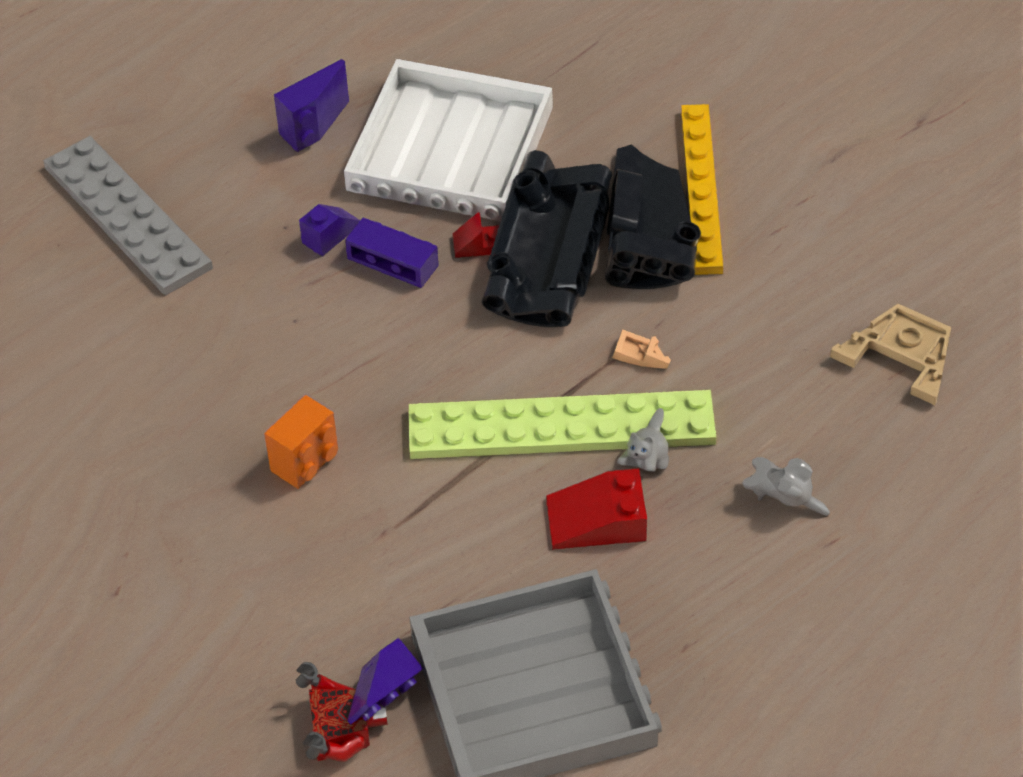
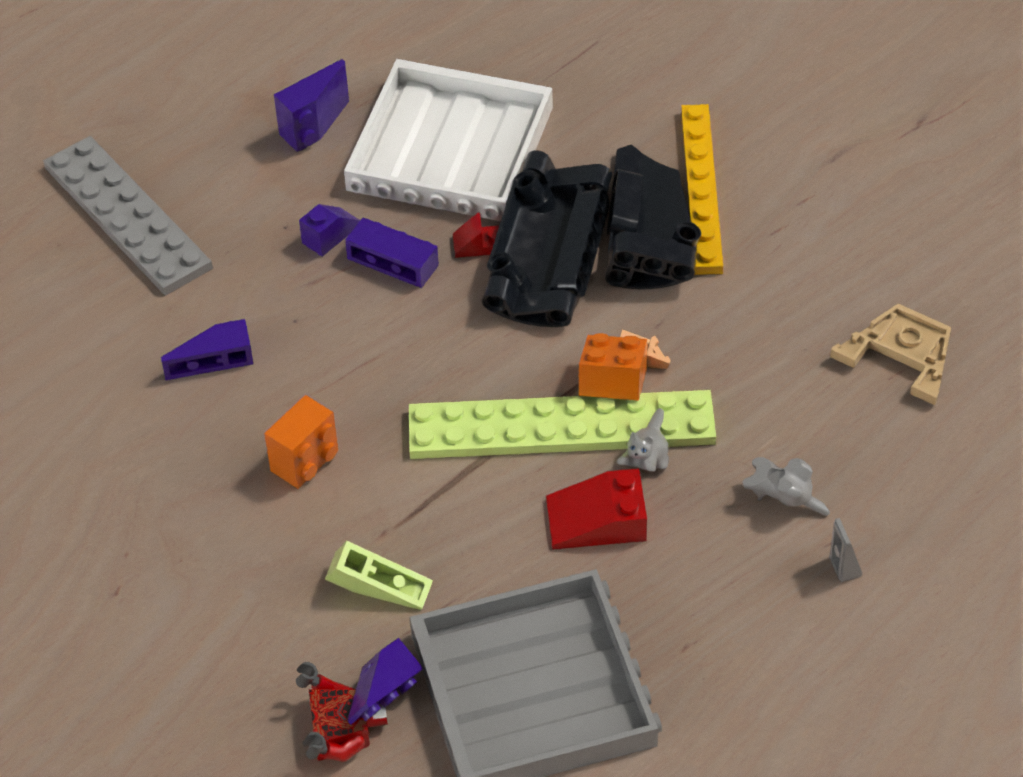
(213, 350): none -> dark purple slope
(377, 577): none -> yellowish green slope
(613, 367): none -> orange brick
(842, 554): none -> light grey slope

